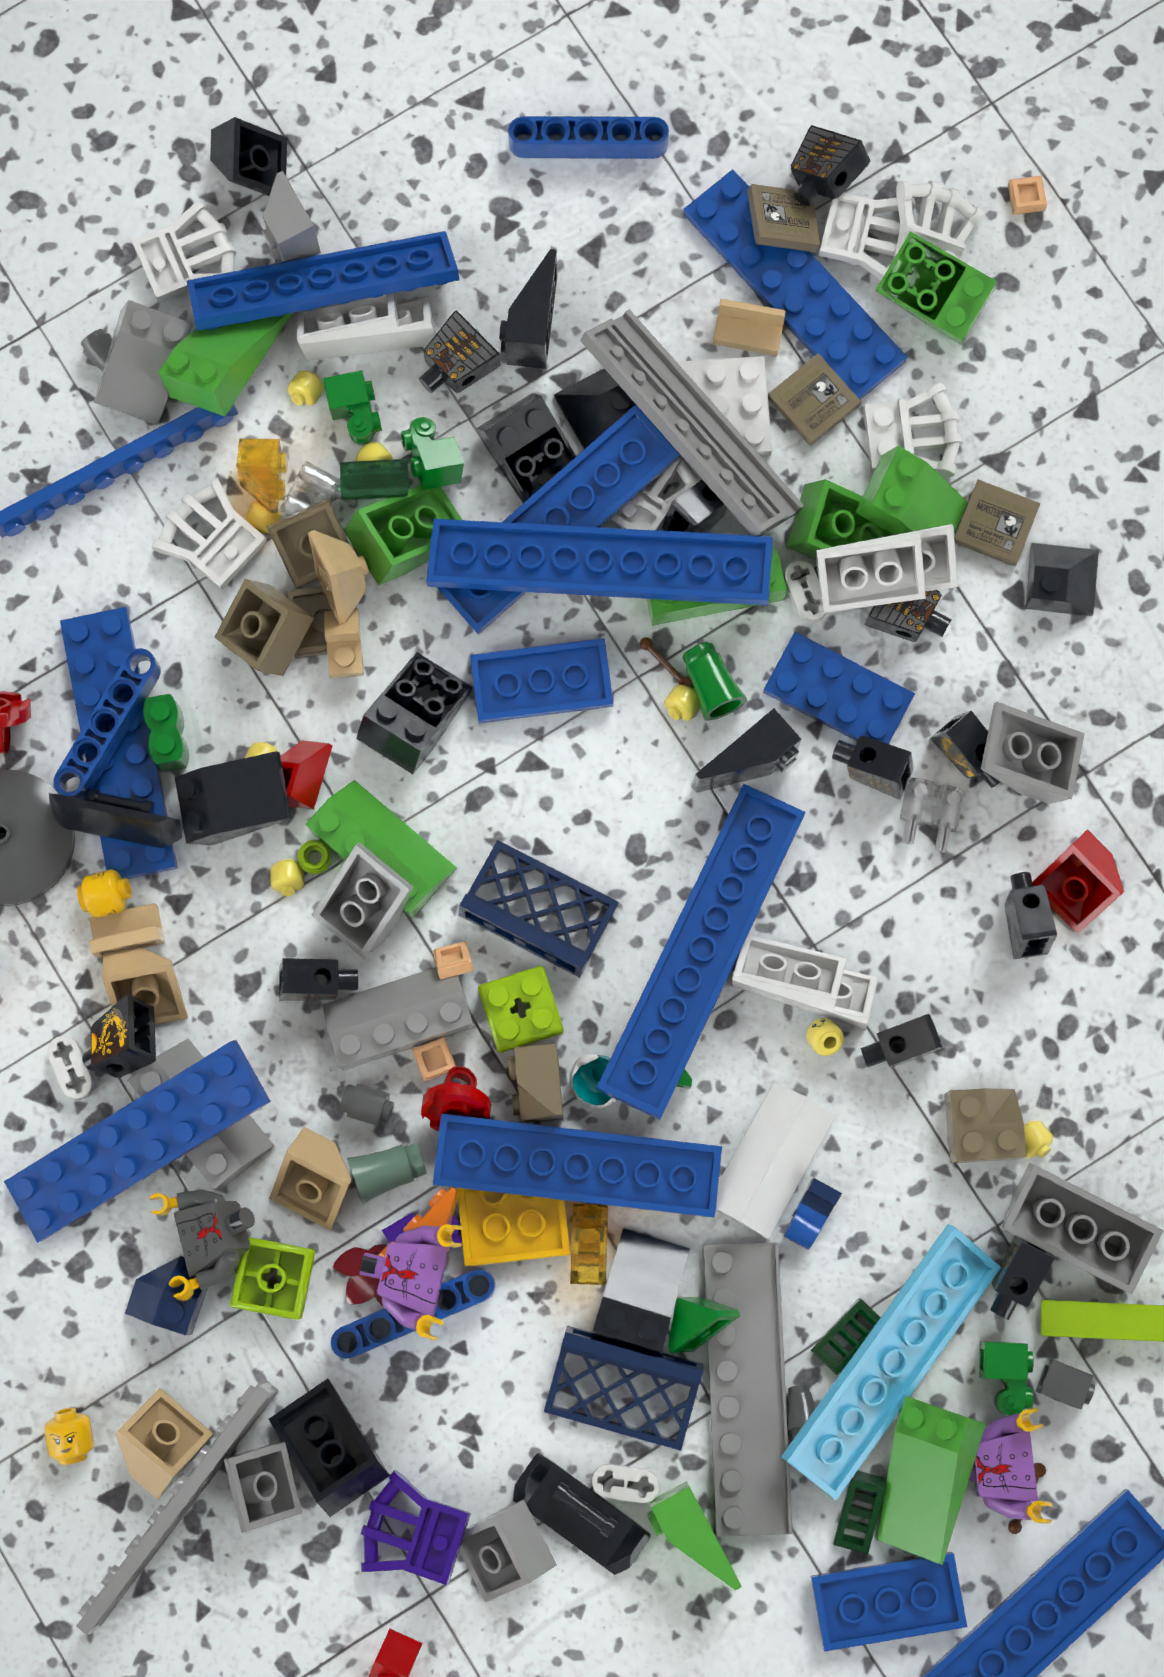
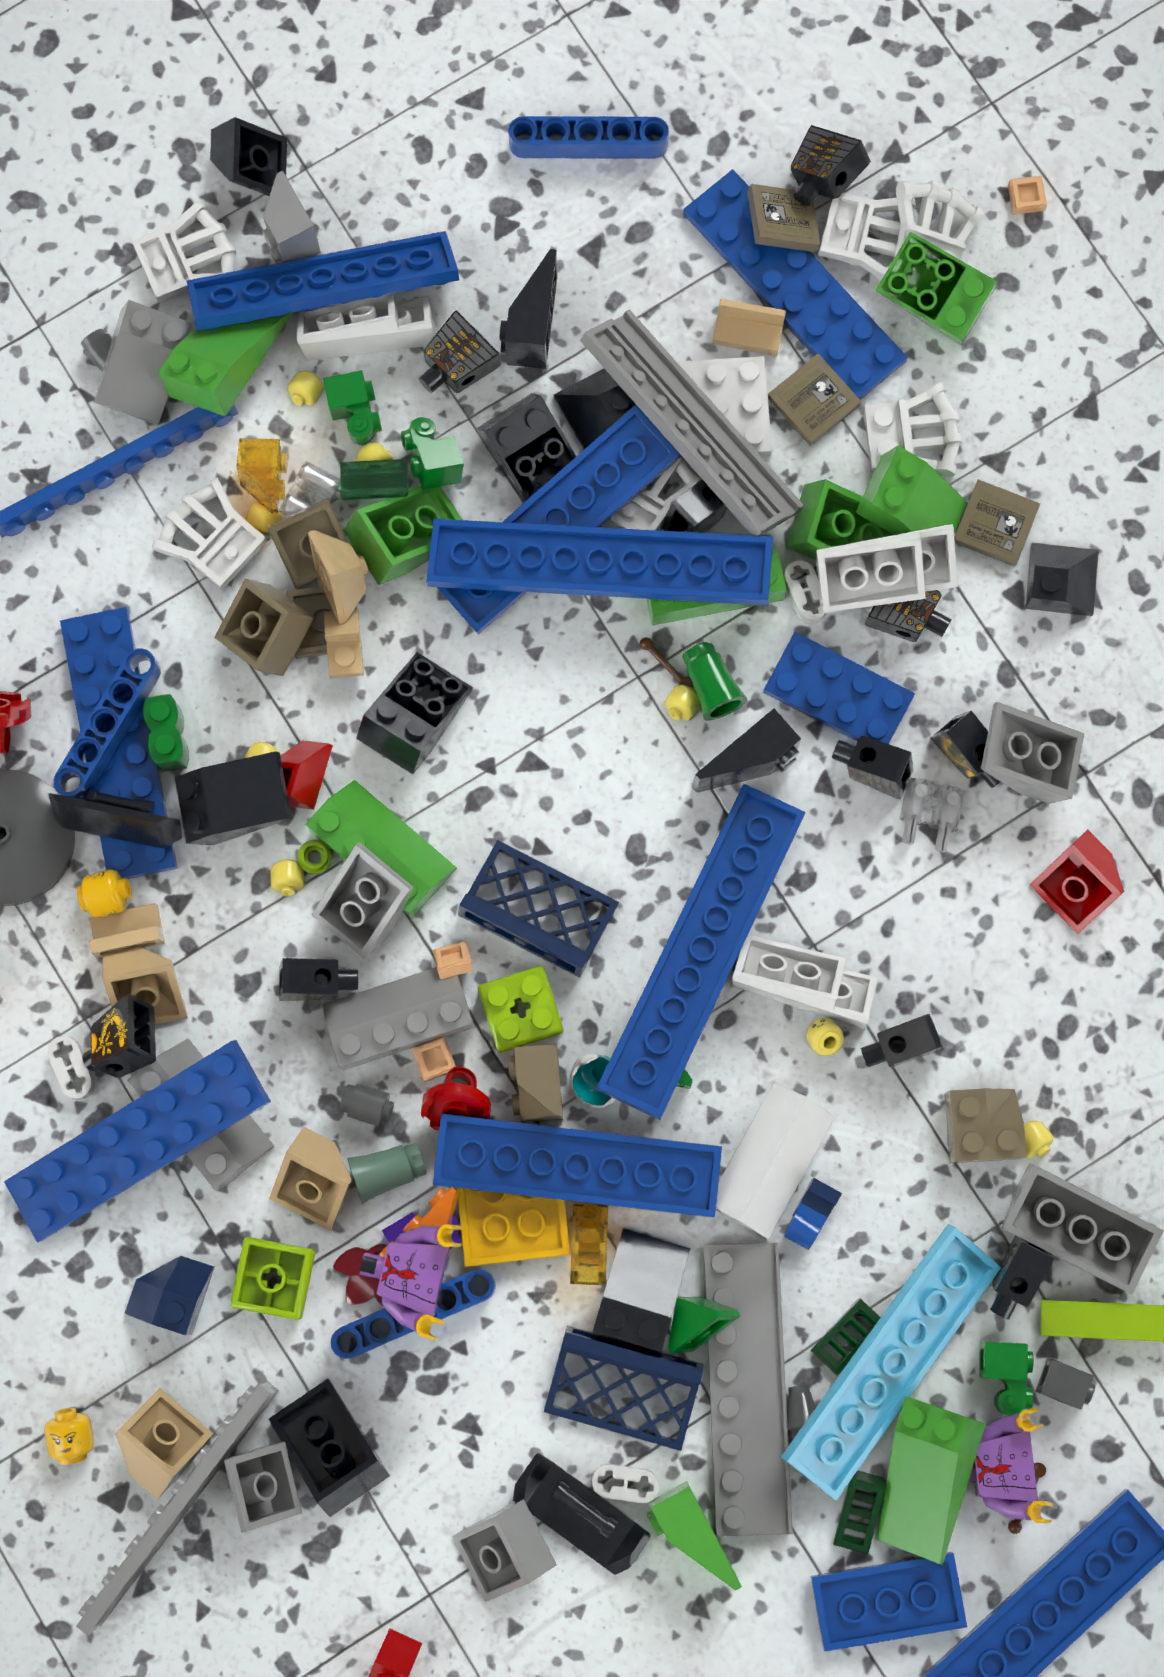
(210, 1235): dark grey torso -> none
(434, 1541): dark purple plate -> none
(541, 680): blue plate -> none
(1029, 918): black torso -> none

